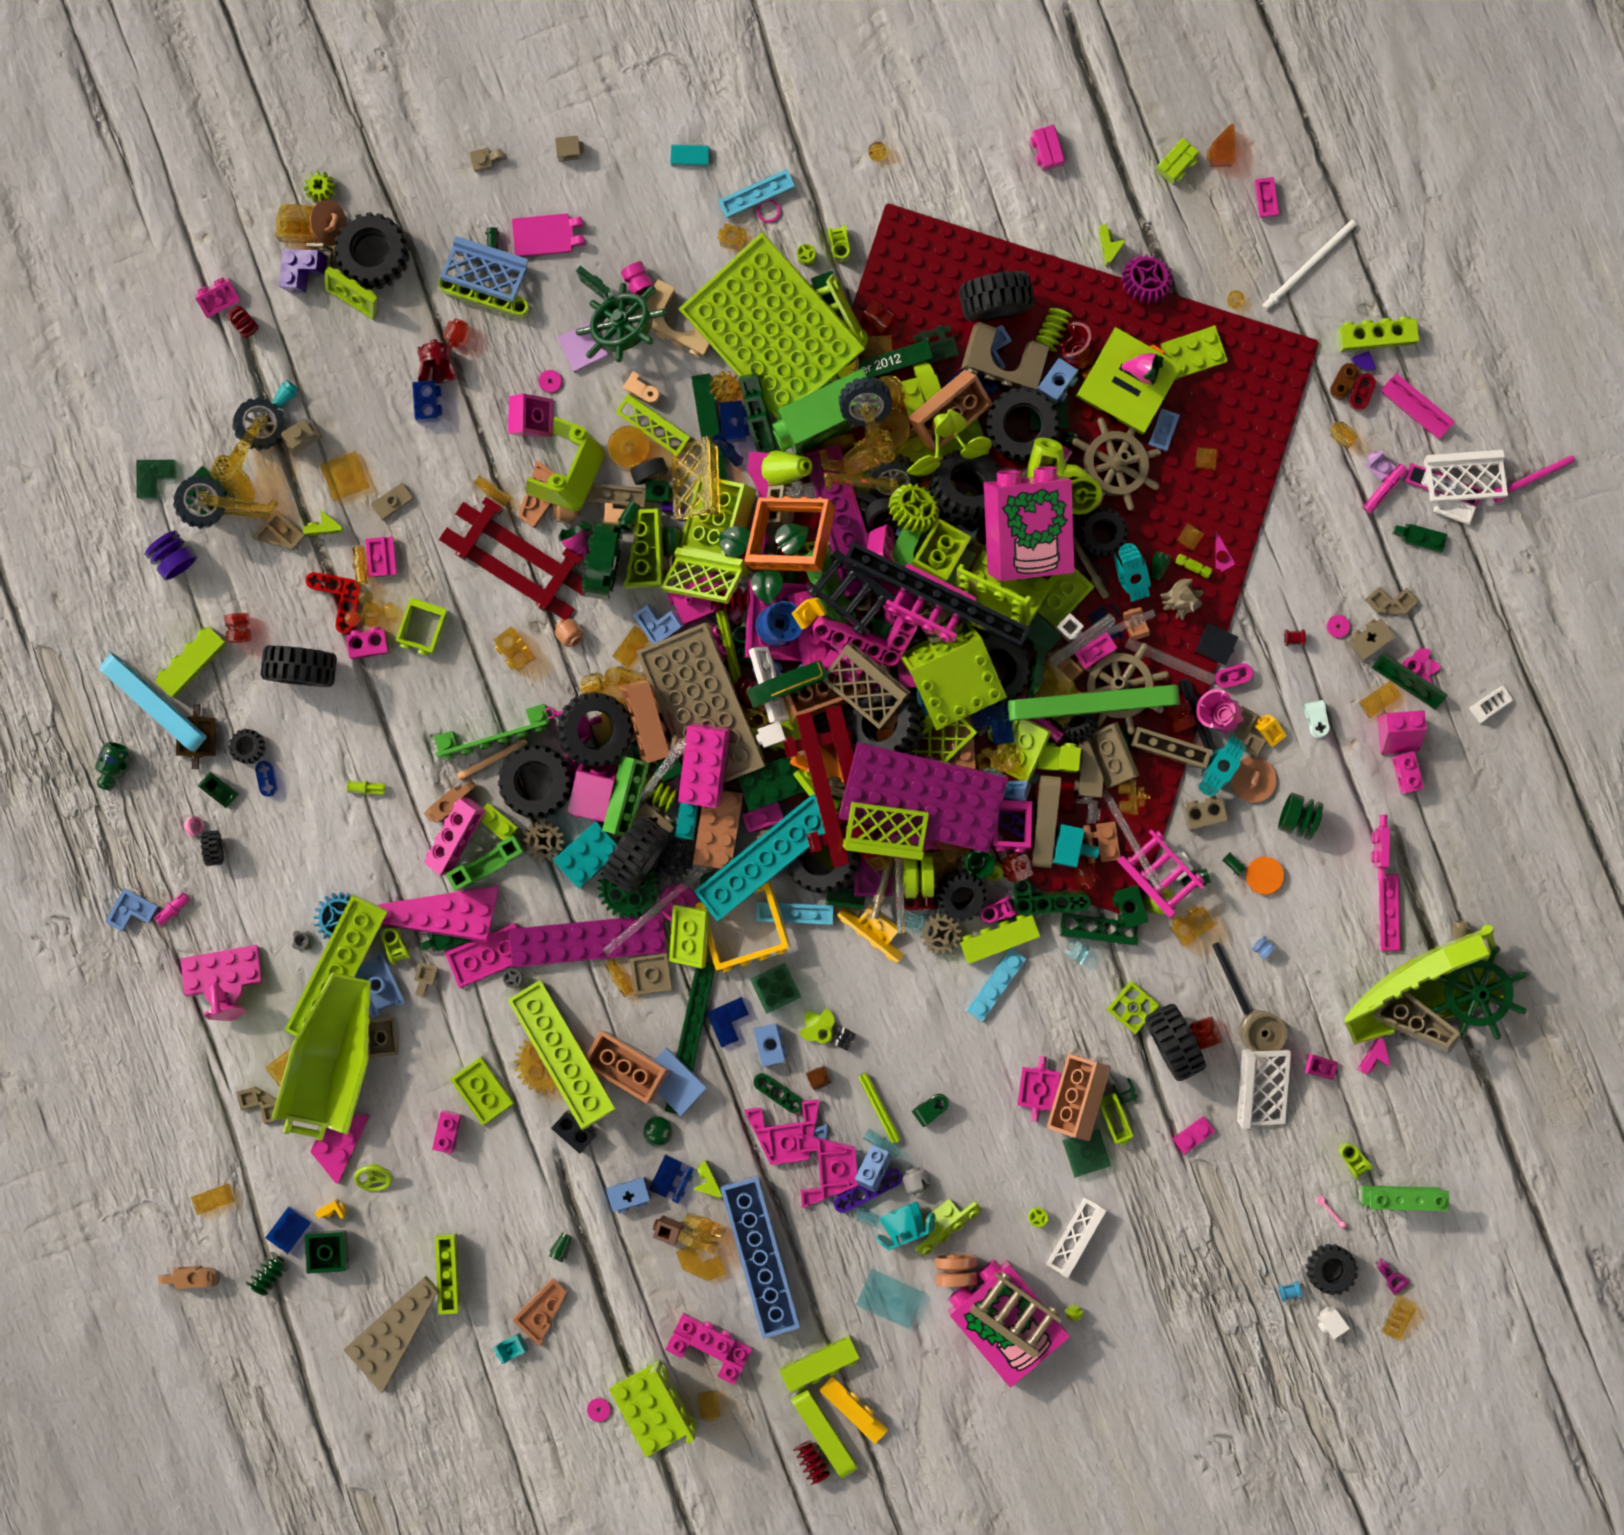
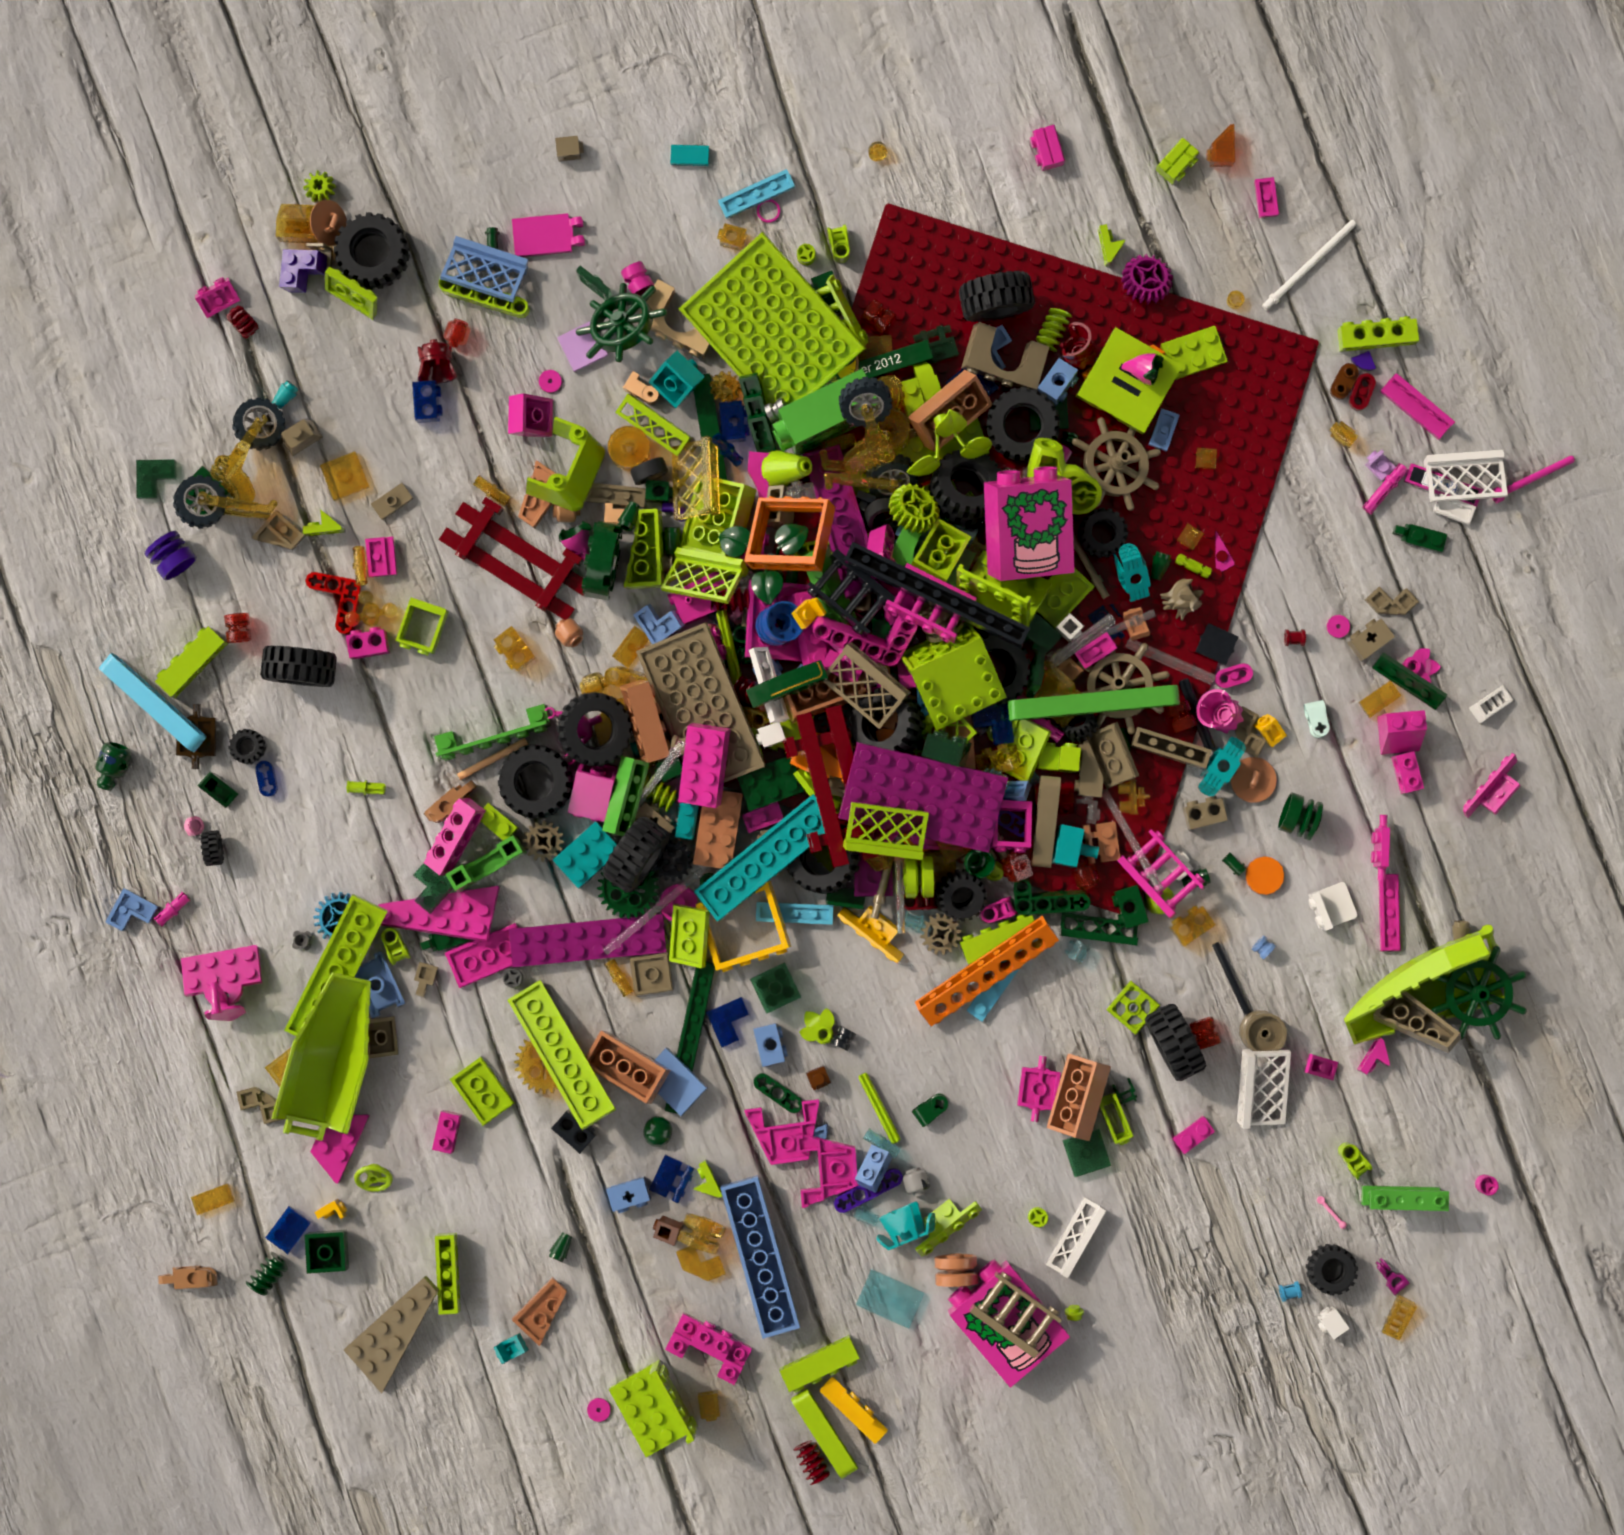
(436, 888): none -> clear green plate
(483, 159): dark tan plate -> none
(676, 378): none -> teal brick
(772, 409): none -> flat silver wheel
(946, 749): none -> clear green brick
(989, 962): none -> orange brick
(1332, 906): none -> white bracket
(1490, 1186): none -> dark pink wheel
(1496, 790): none -> dark pink bracket

